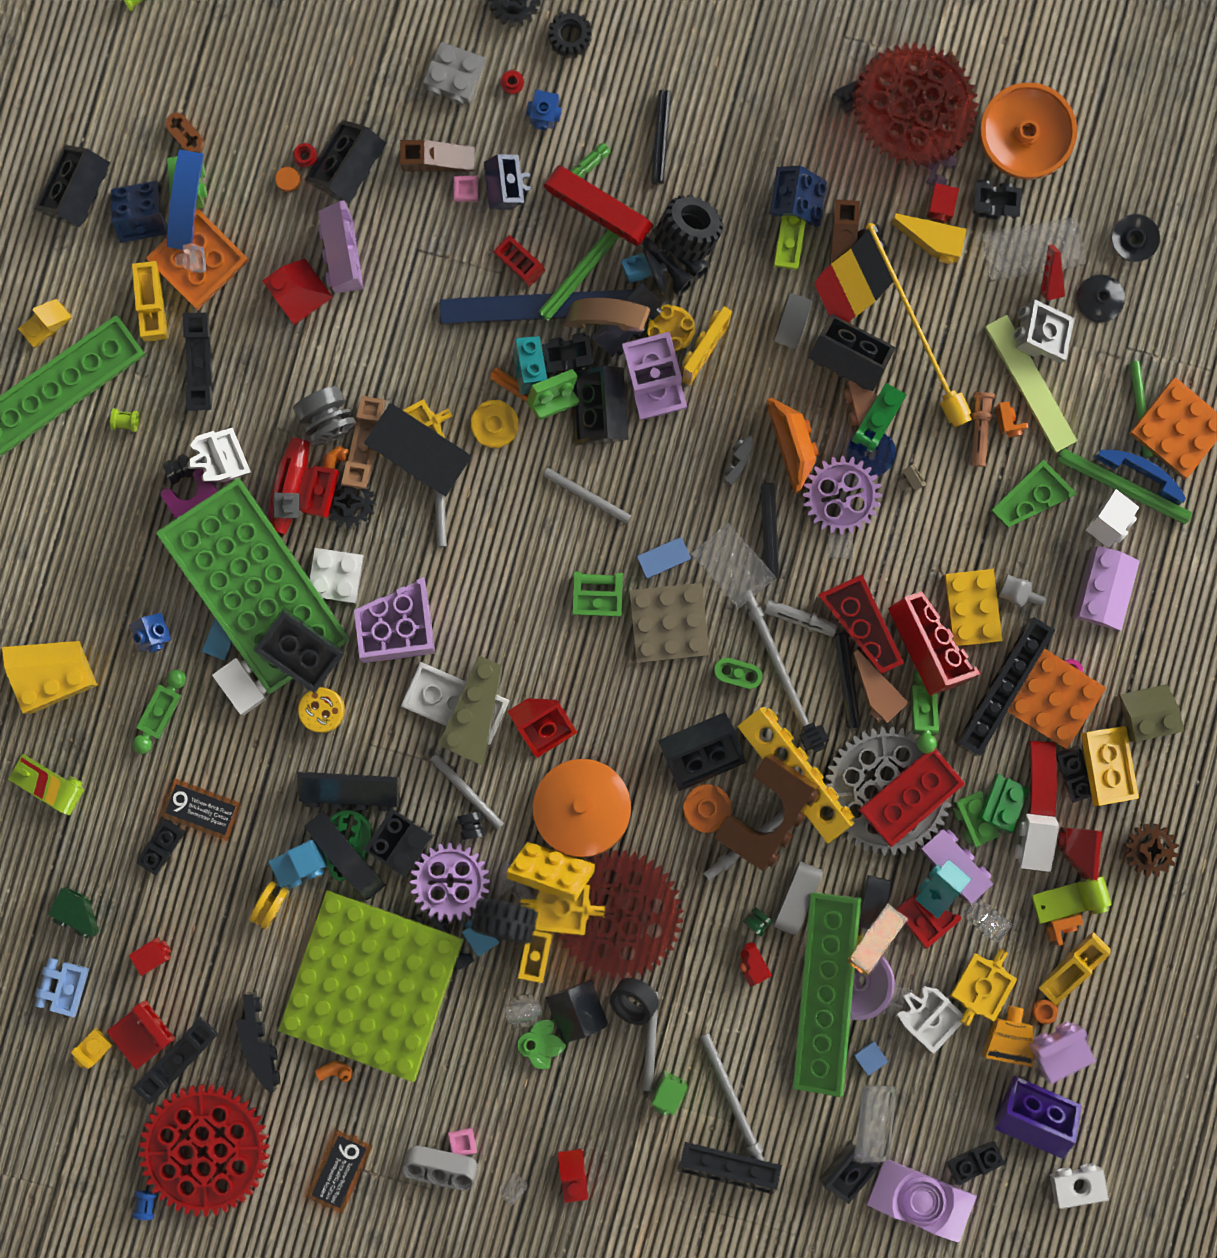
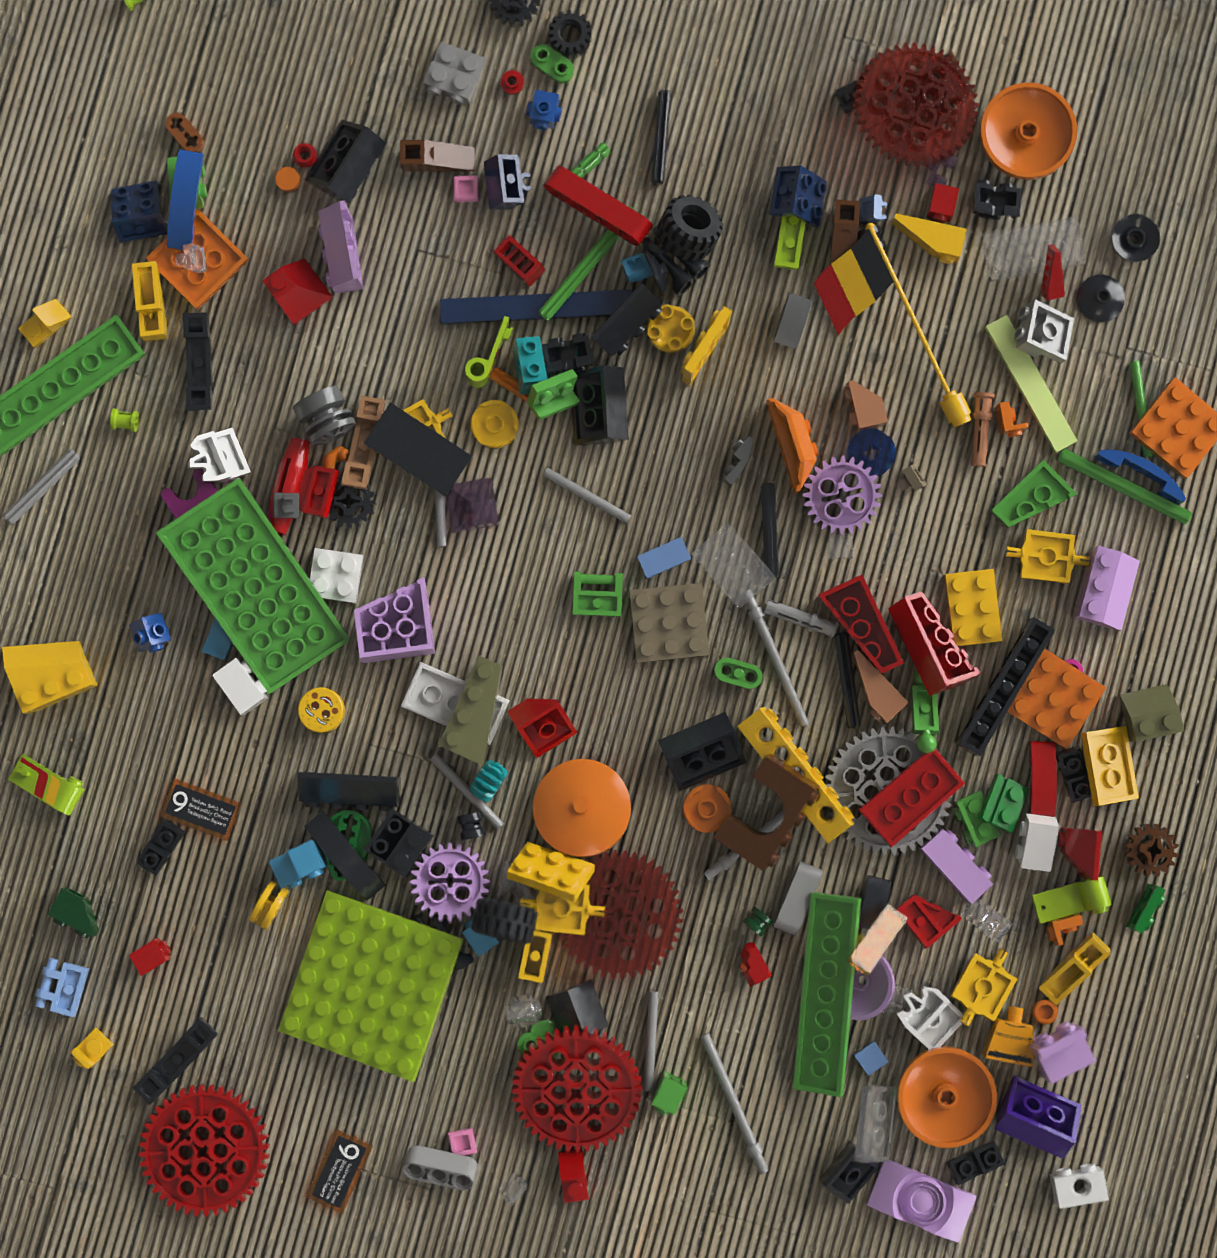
(40, 487): none -> light grey axle
(73, 185): black slope -> none
(140, 1034): red bracket -> none
(144, 1205): blue bush -> none
(159, 711): bright green plate -> none
(177, 469): black wheel -> none
(258, 1052): black slope -> none
(298, 650): black brick -> none
(336, 1069): orange arm -> none
(472, 505): none -> clear purple slope
(478, 369): none -> lime door
(488, 780): none -> teal gear
(550, 64): none -> bright green plate
(607, 311): medium nougat slope -> none
(618, 1089): none -> red gear
(639, 991): black tyre -> none
(654, 376): lavender bracket -> none
(729, 1168): black fence -> none
(814, 737): black gear -> none
(851, 353): black brick -> none
(871, 209): none -> medium blue tile
(879, 416): green plate -> none
(942, 888): teal brick -> none
(946, 1097): none -> orange dish
(1019, 592): light grey piece -> none
(1047, 556): none -> yellow plate
(1112, 519): white brick -> none
(1142, 915): none -> green plate

